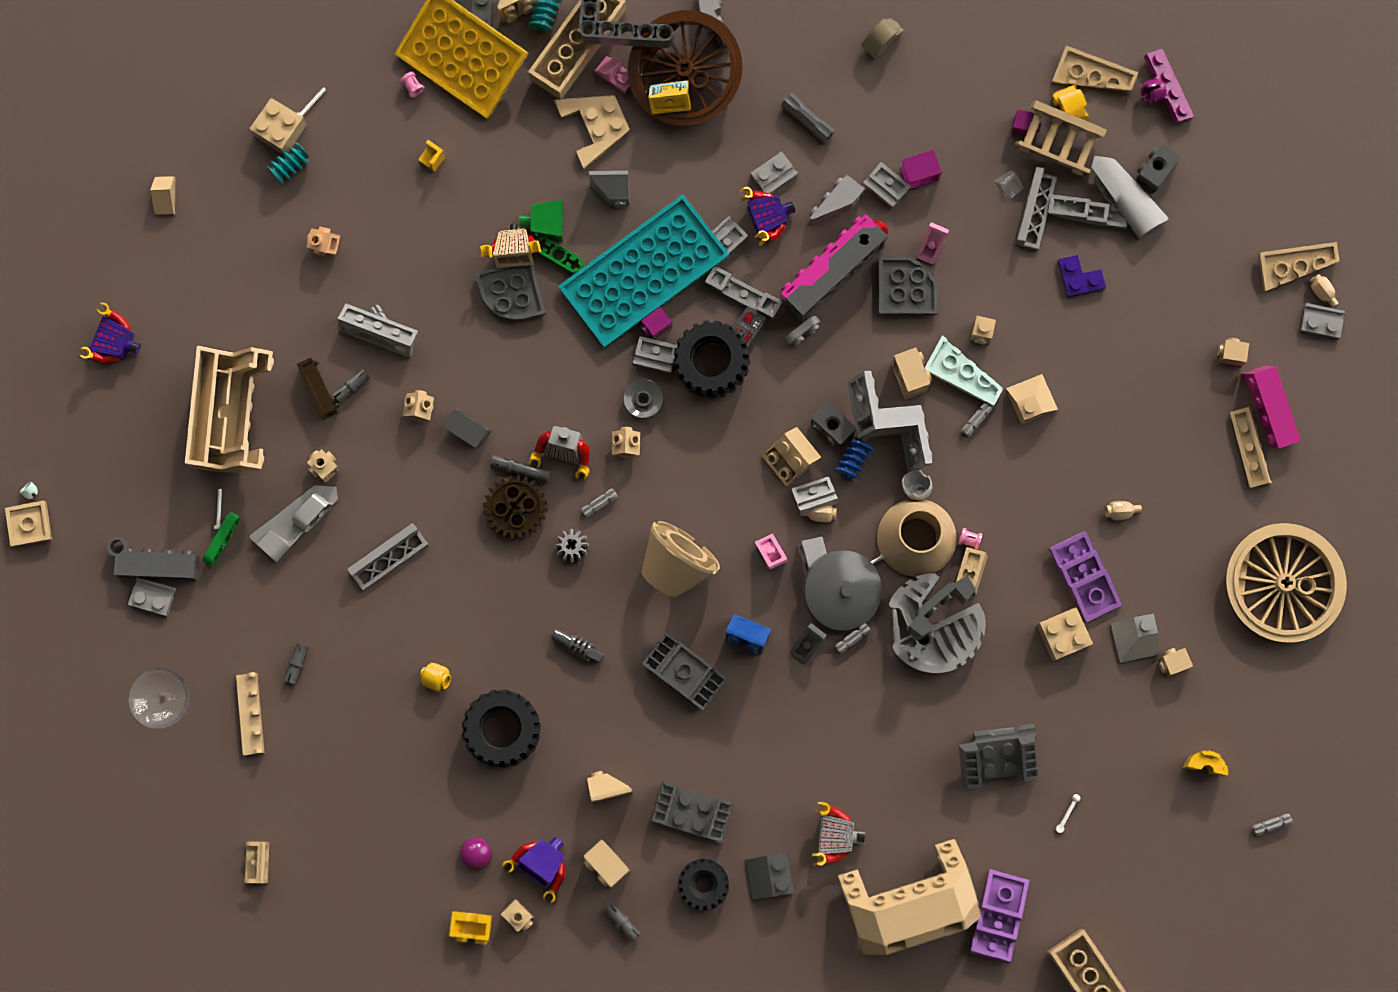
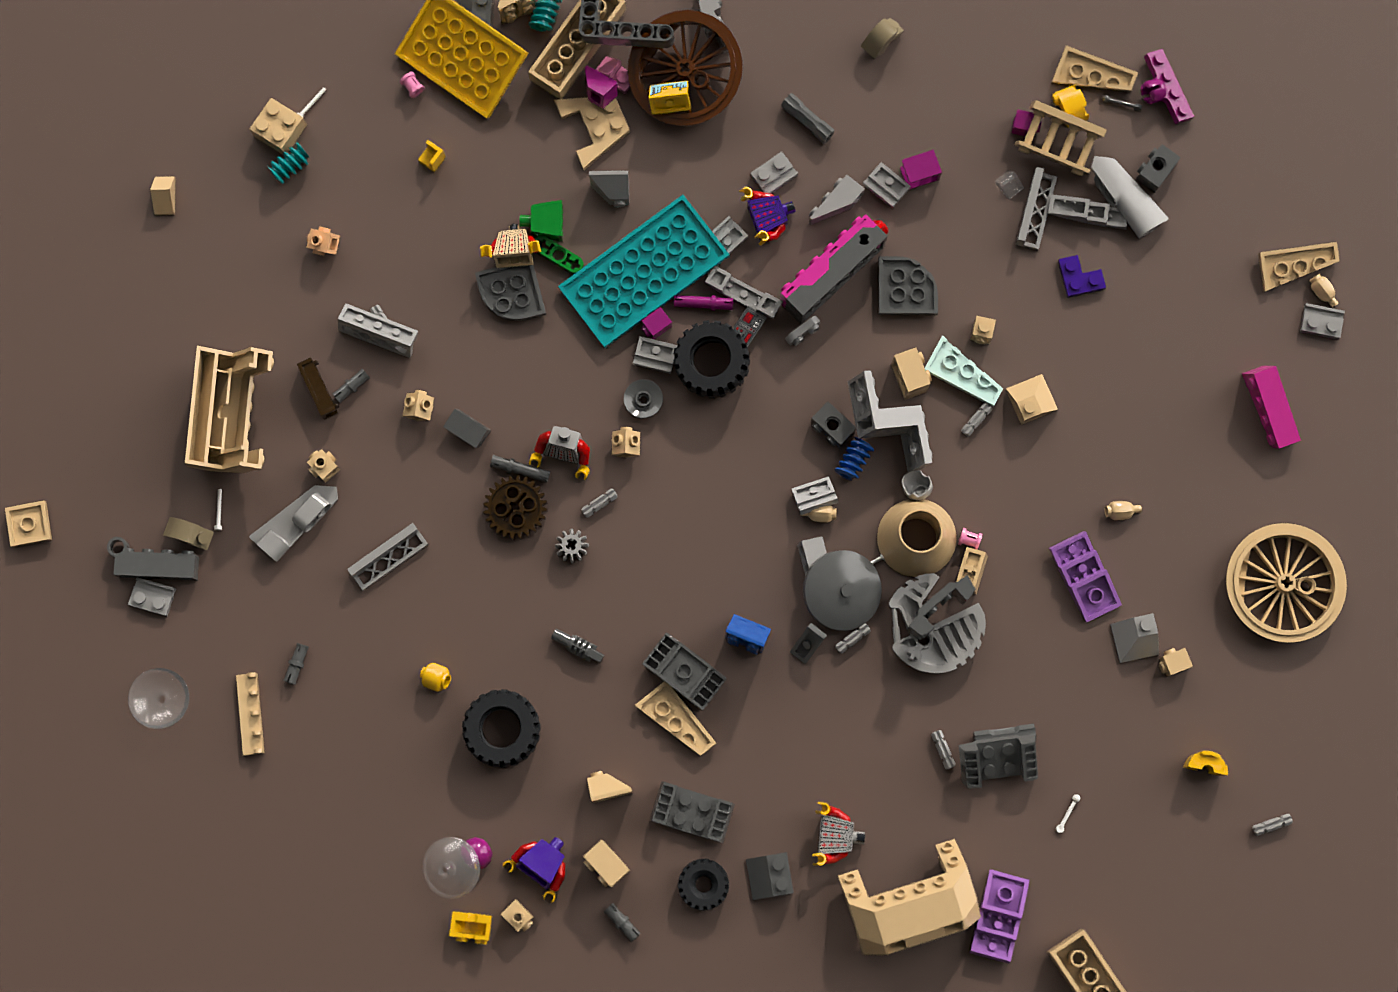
(29, 489): light aqua hinge -> none
(111, 339): torso -> none
(188, 533): none -> dark tan brick
(221, 539): green beam -> none
(257, 862): tan hinge -> none
(461, 867): none -> clear dish
(599, 87): none -> magenta slope
(672, 713): none -> tan wing
(675, 562): tan cone -> none
(703, 302): none -> magenta pin
(771, 551): bright pink slope -> none
(791, 456): tan slope -> none
(932, 243): bright pink slope -> none
(943, 749): none -> light grey axle
(1064, 634): tan brick -> none
(1137, 107): none -> dark grey hinge
(1233, 352): tan brick -> none
(1250, 447): tan hinge -> none

